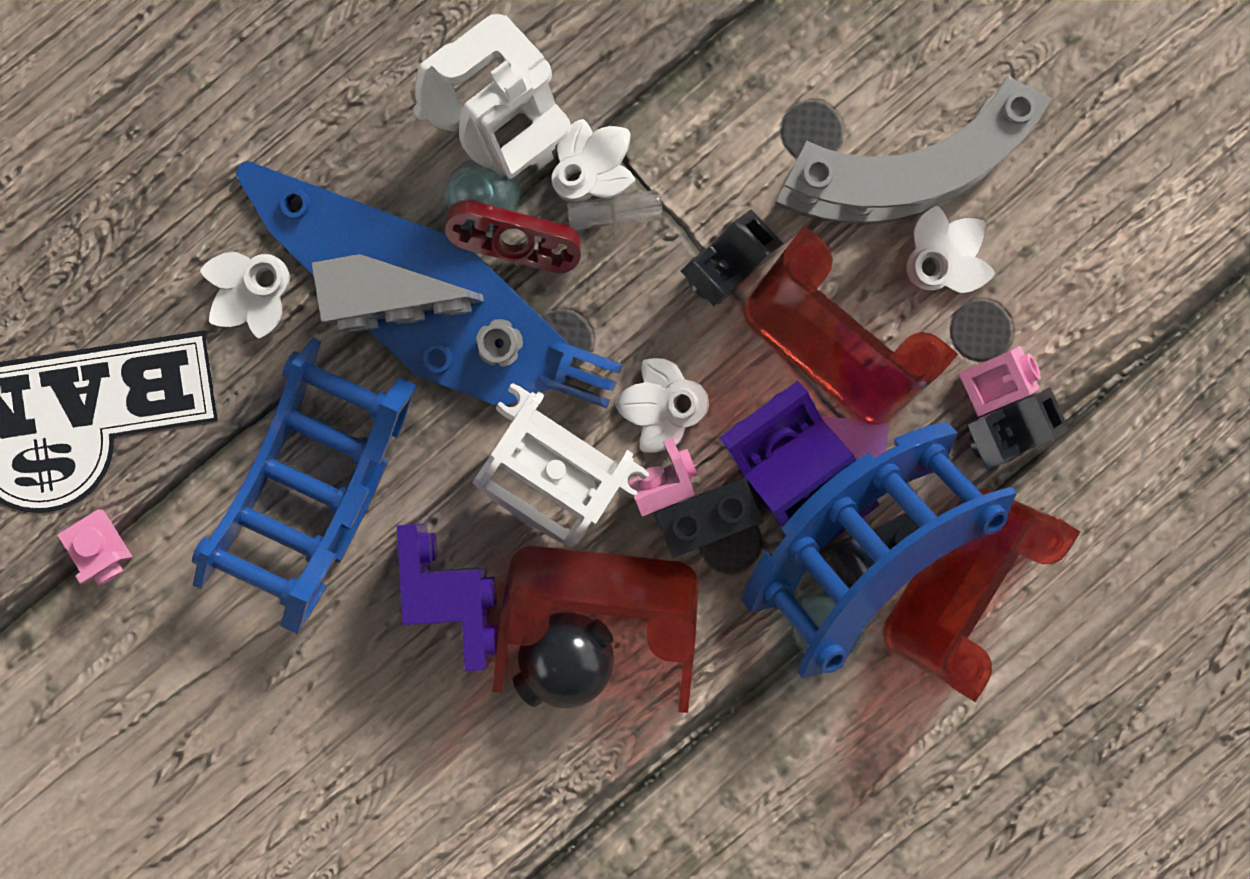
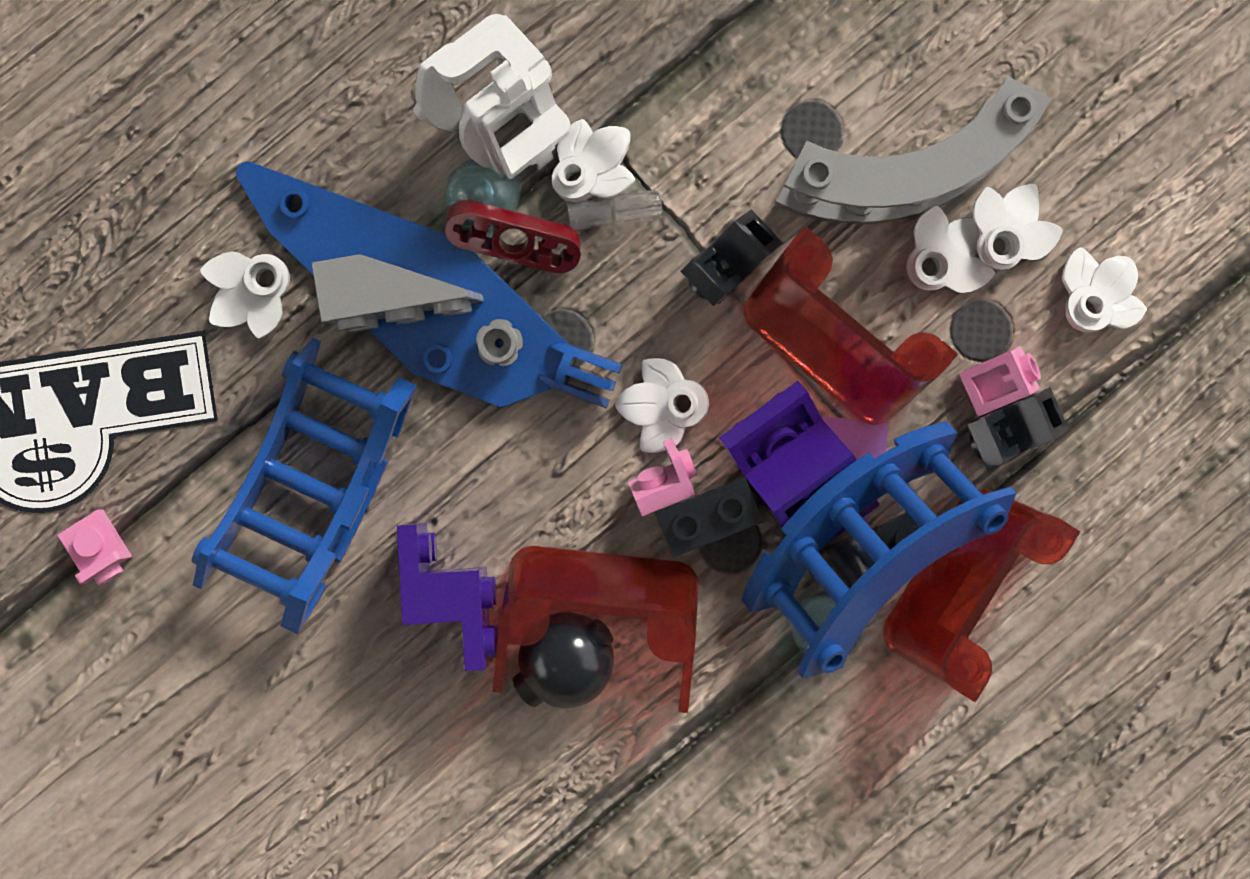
(557, 467): white animal -> none
(1015, 223): none -> white plate
(1103, 286): none -> white plate

